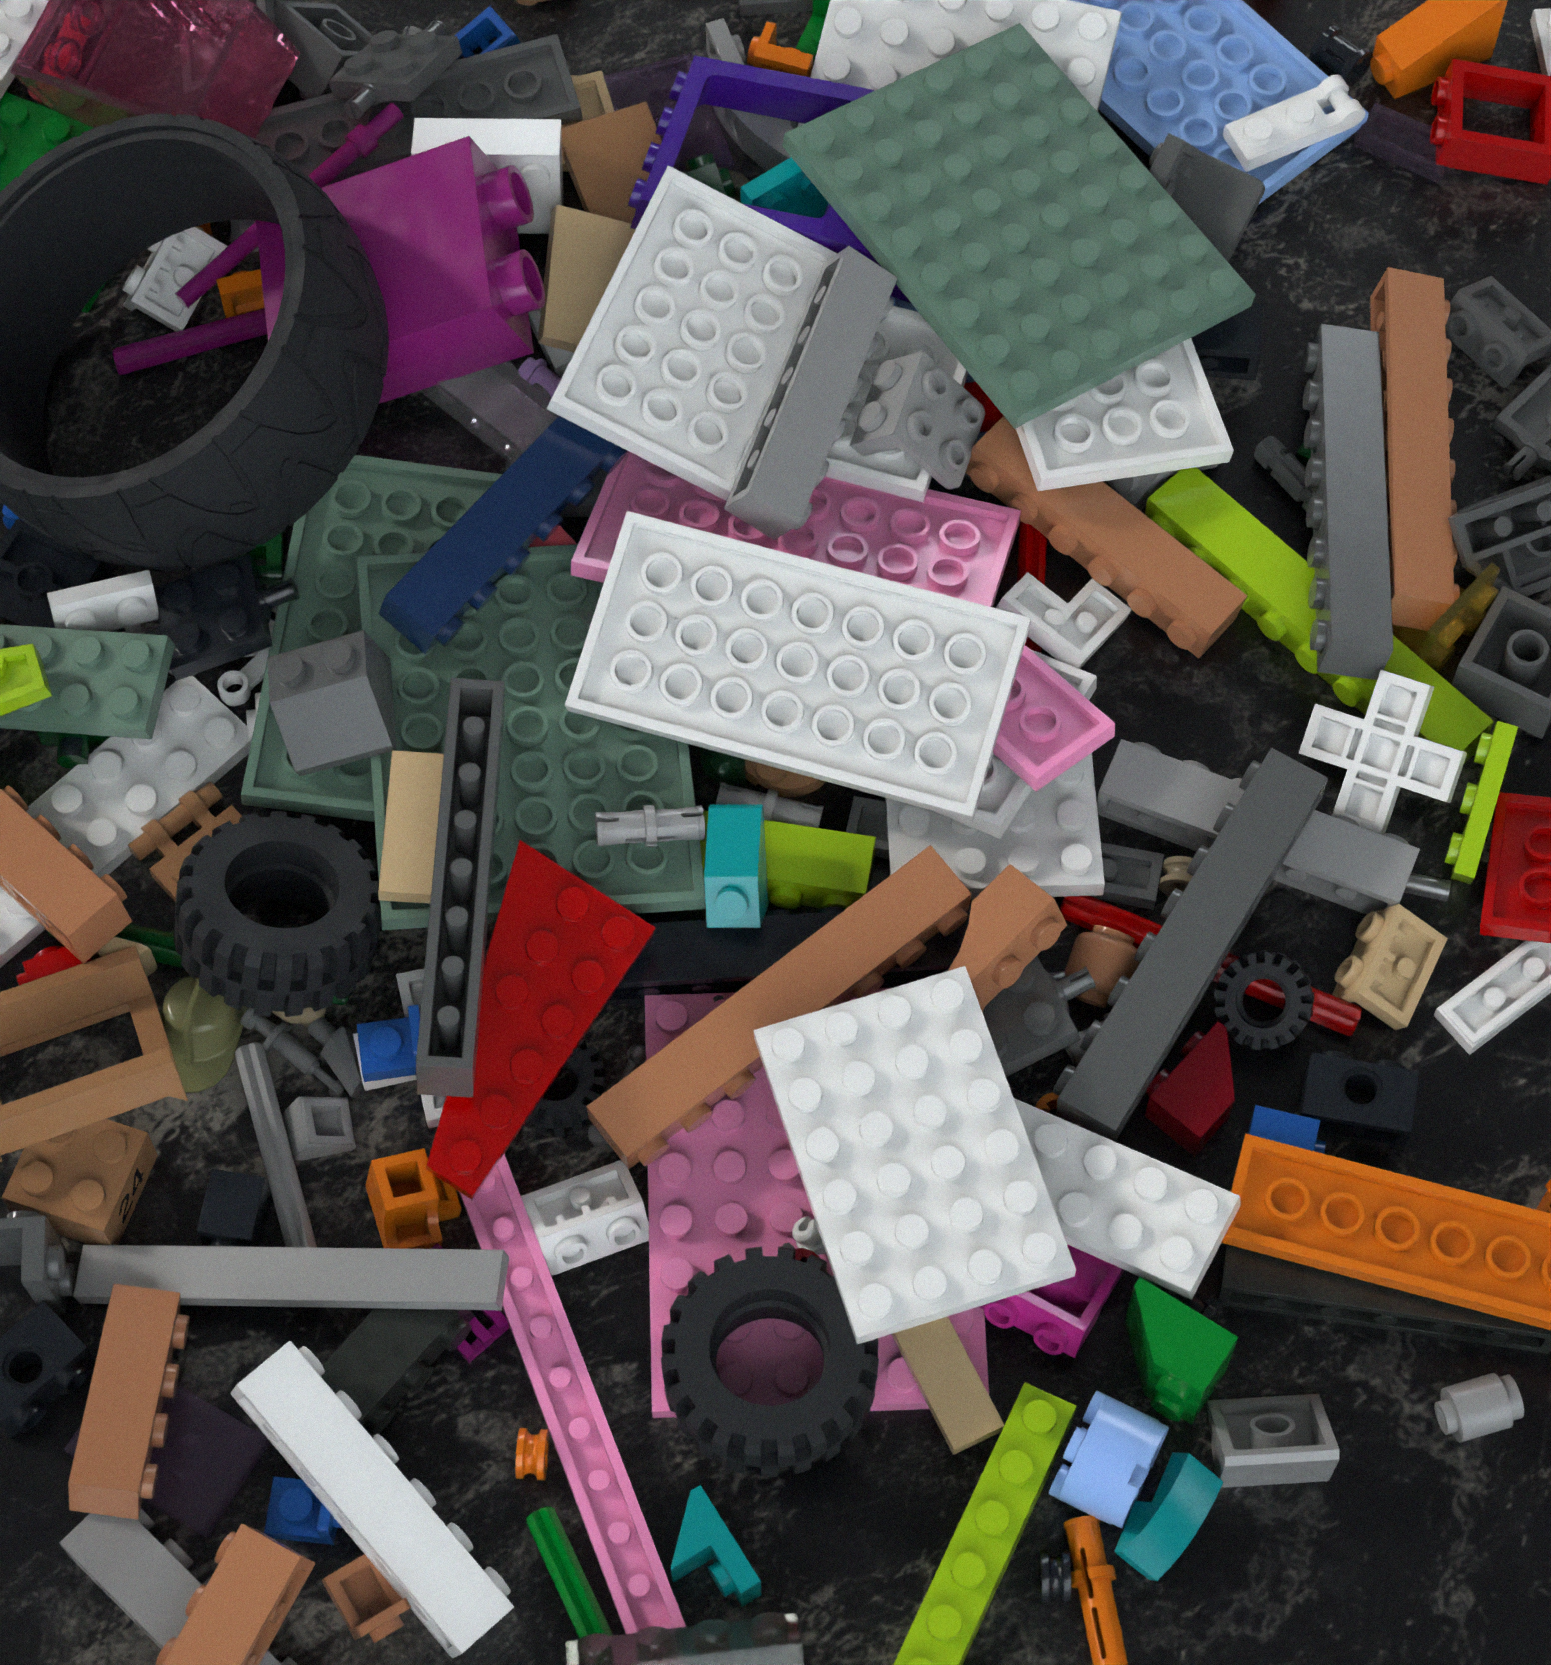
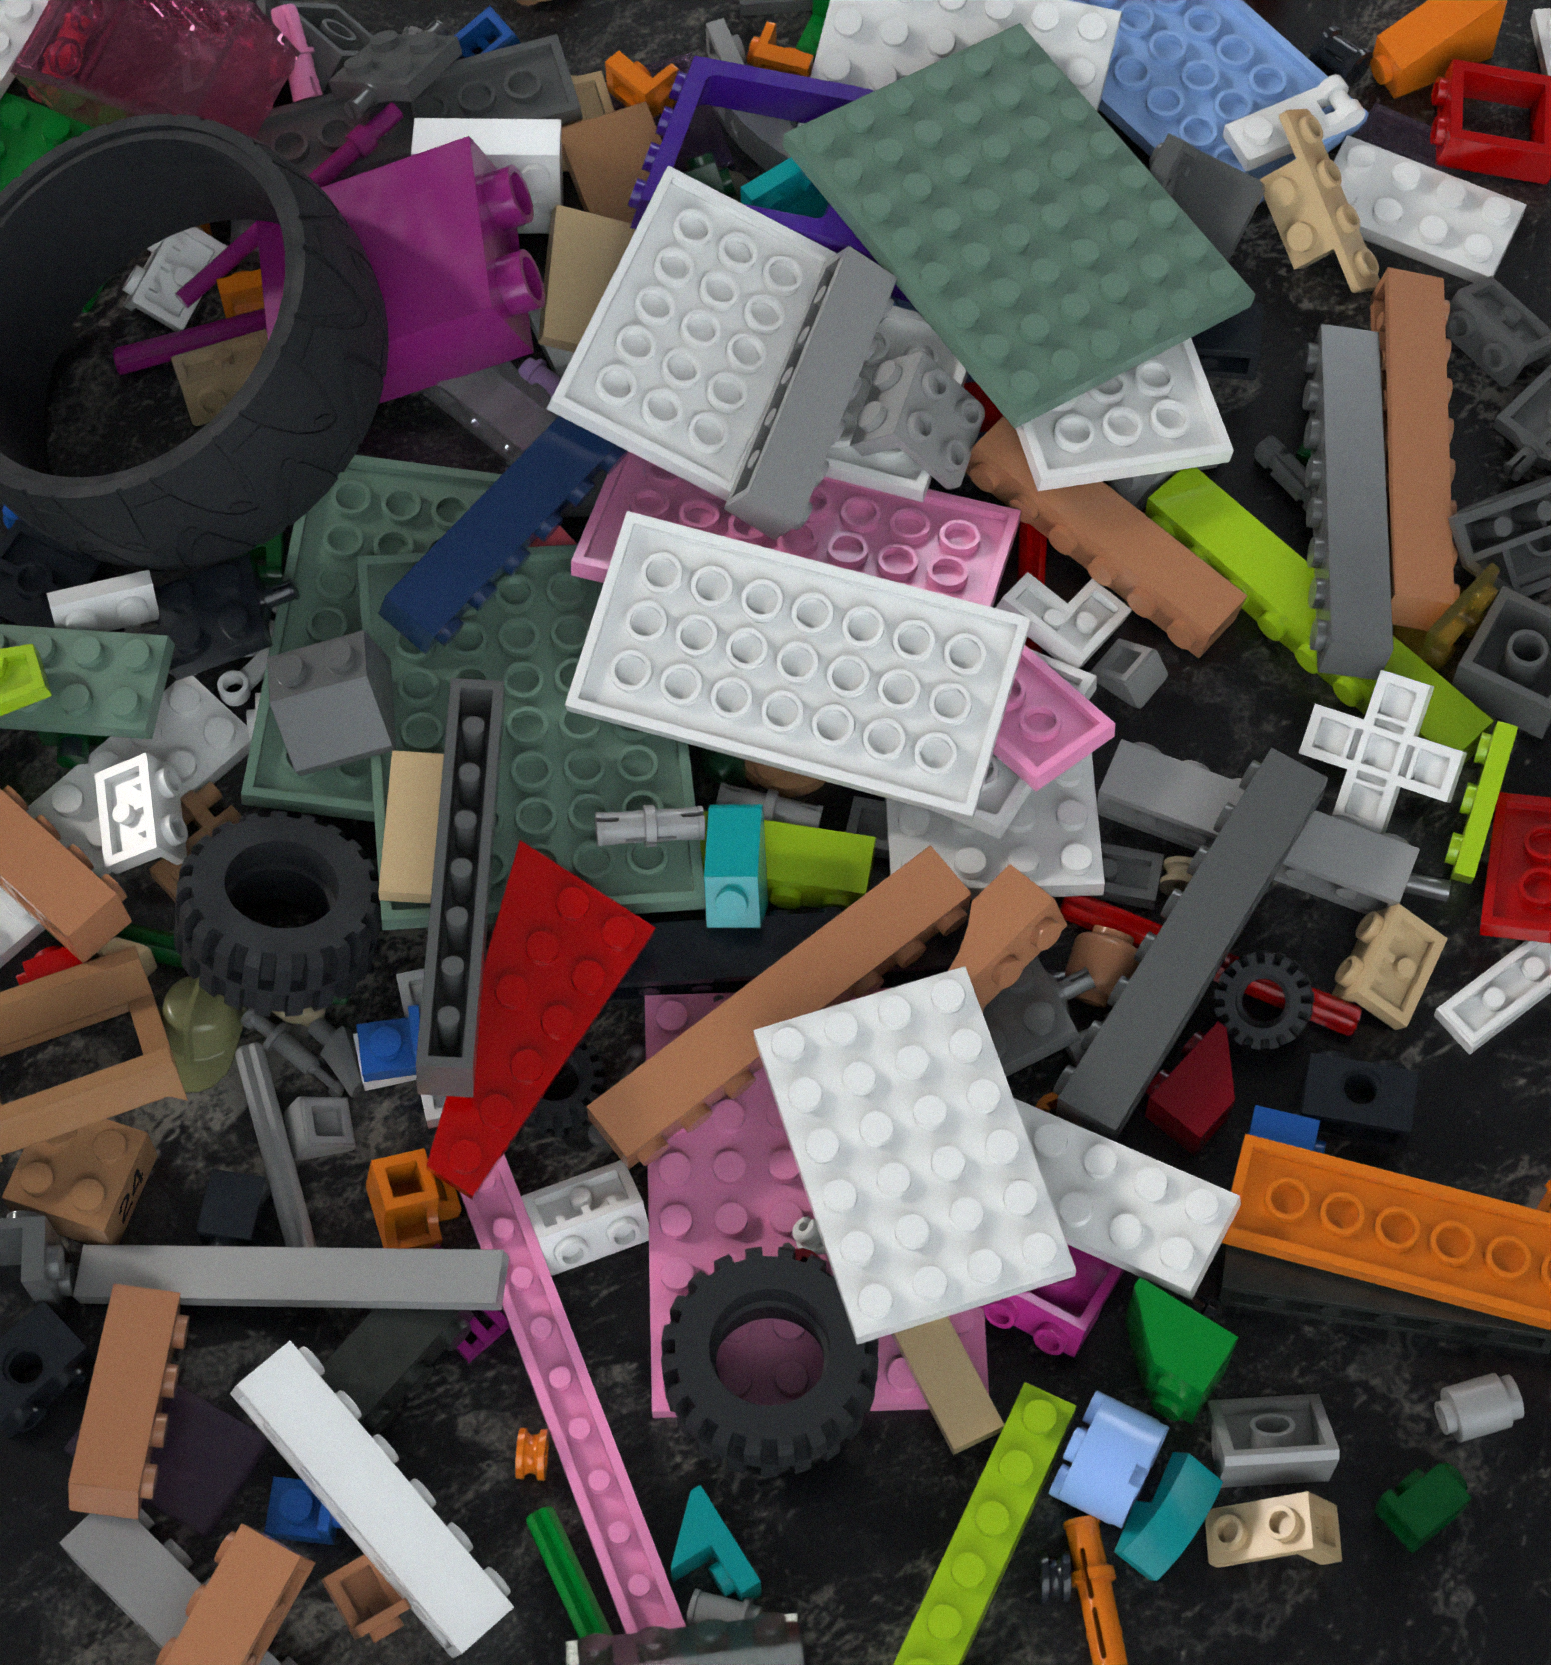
(140, 813): none -> white bracket
(216, 373): none -> tan bracket
(303, 78): none -> bright pink axle
(634, 84): none -> orange bracket
(711, 1606): none -> light grey pin
(1131, 672): none -> light grey slope
(1274, 1529): none -> tan bracket
(1313, 208): none -> tan bracket
(1423, 1504): none -> dark green brick
(1427, 211): none -> white plate

